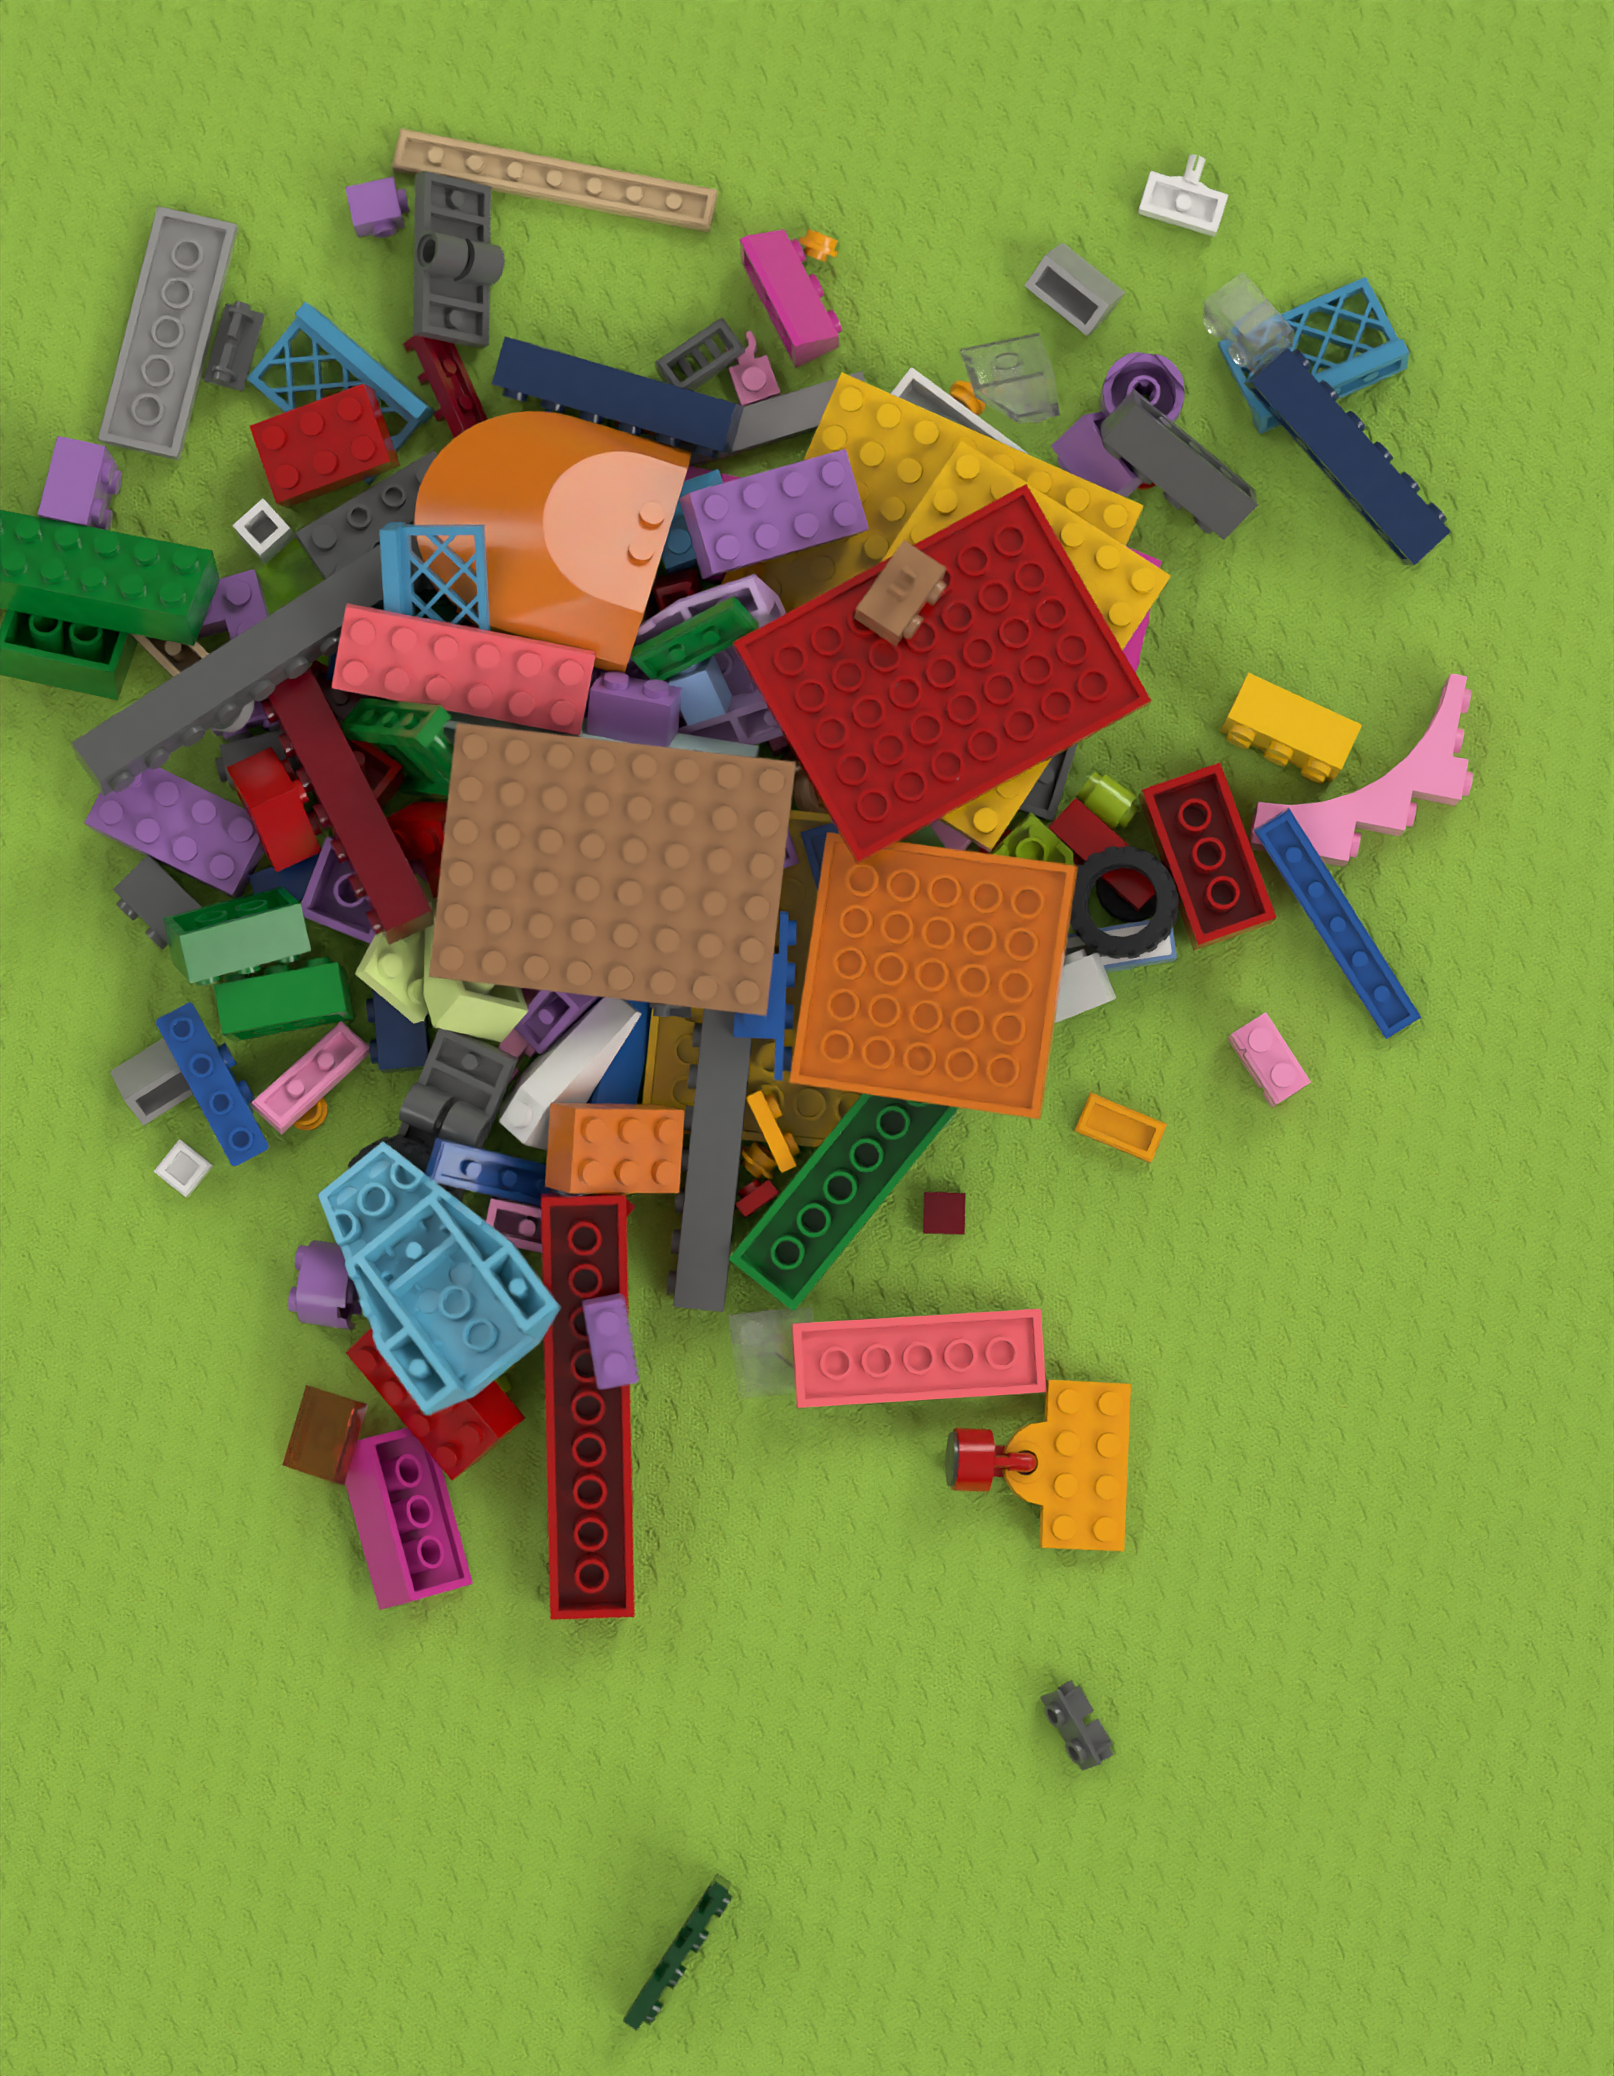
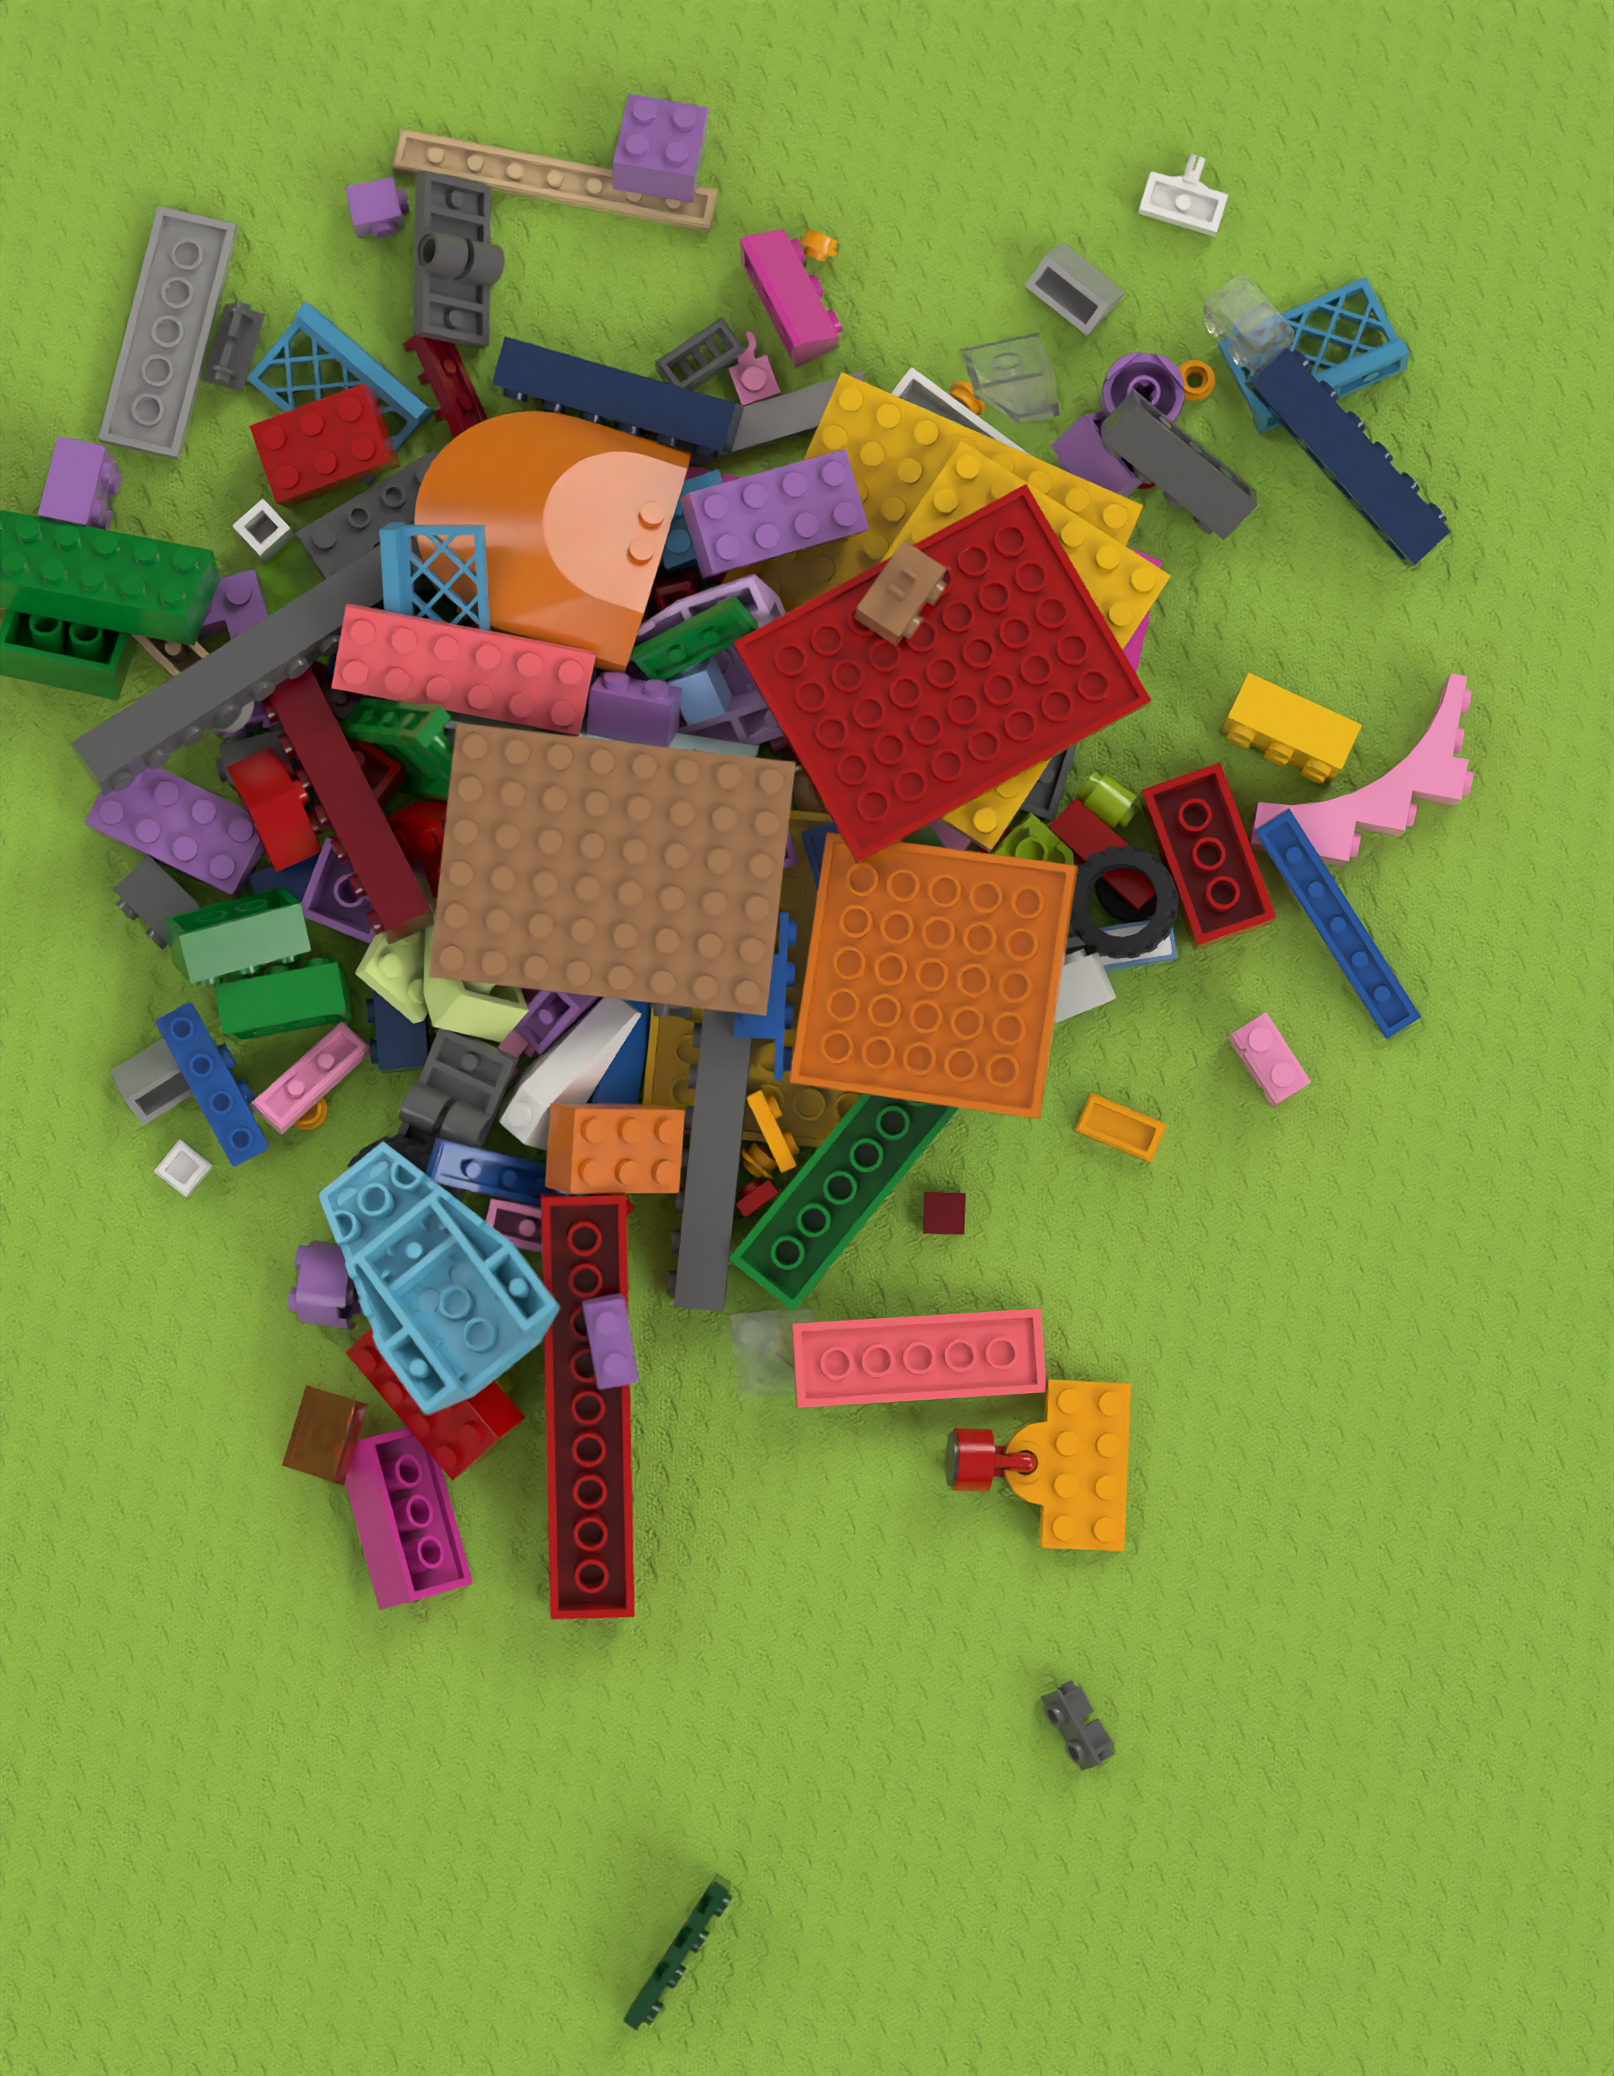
(660, 148): none -> medium lavender brick
(1206, 375): none -> light orange plate

